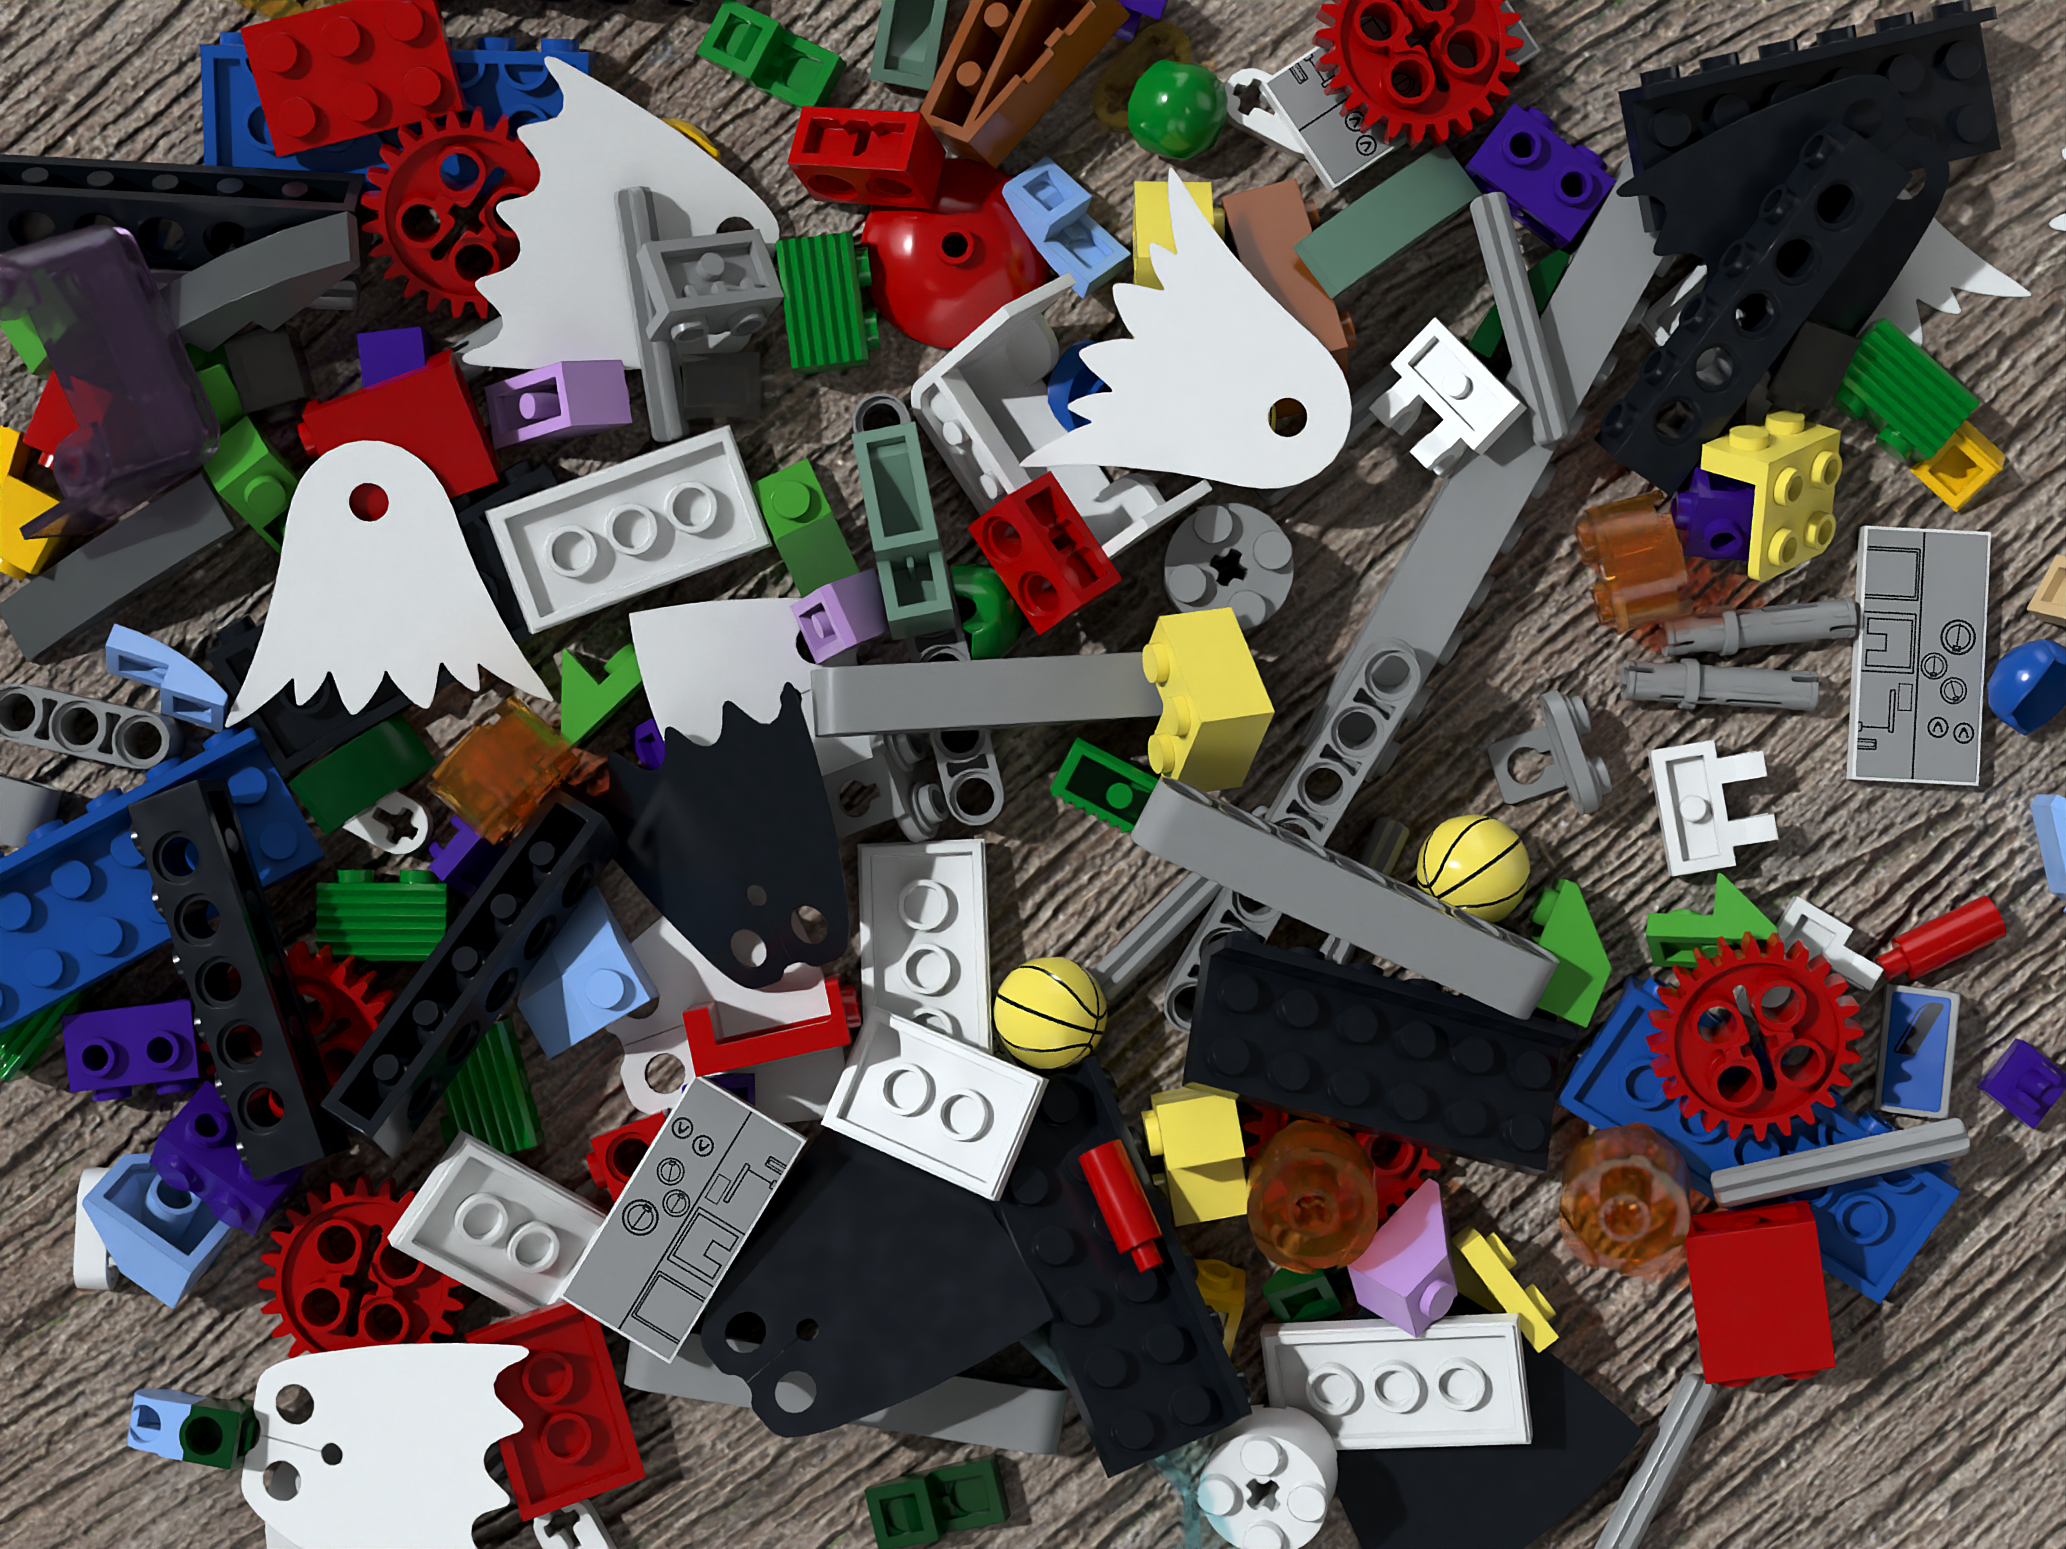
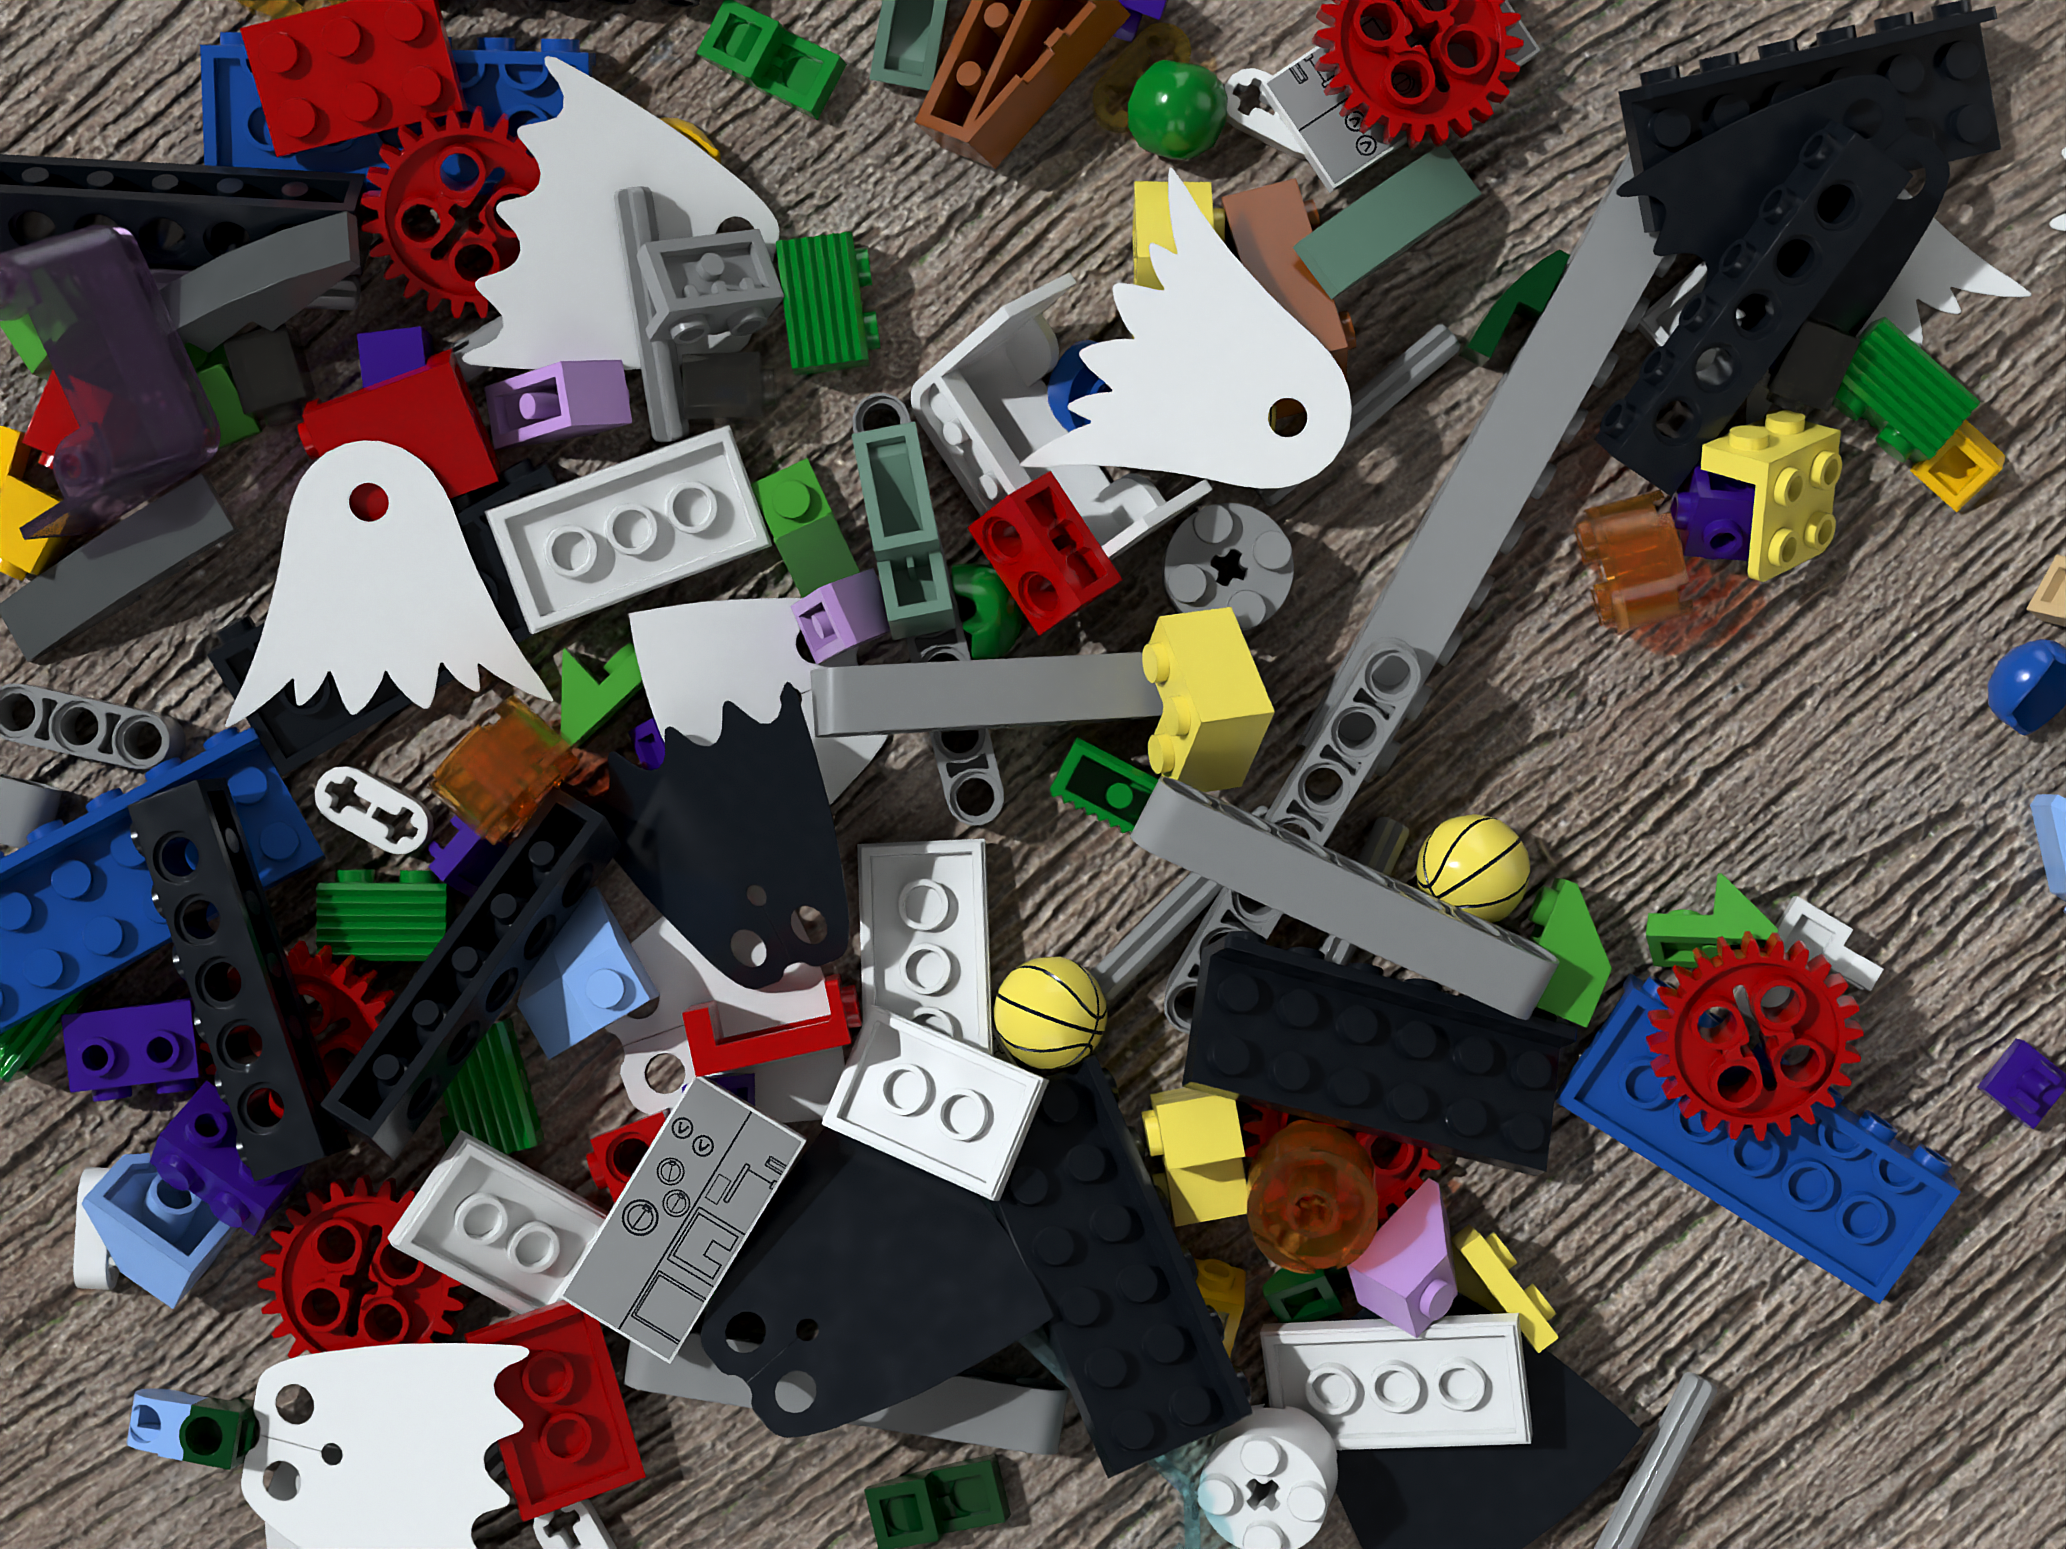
(183, 686): light blue slope -> none
(255, 479): bright green slope -> none
(363, 773): dark green slope -> none
(867, 156): red brick -> none
(900, 785): light grey bracket -> none
(941, 296): red dish -> none
(1055, 219): light blue slope -> none
(1123, 1203): red cylinder -> none
(1458, 387): white plate -> none
(1519, 318): light grey axle -> none
(1543, 177): dark purple brick -> none
(1561, 735): light grey bracket -> none
(1625, 1200): clear orange brick -> none
(1694, 684): light grey pin -> none
(1694, 809): white plate -> none
(1731, 629): light grey pin -> none
(1758, 1294): red panel -> none
(1840, 1162): light grey axle -> none
(1916, 1051): slope -> none
(1918, 655): light grey tile -> none
(1943, 940): red cylinder -> none

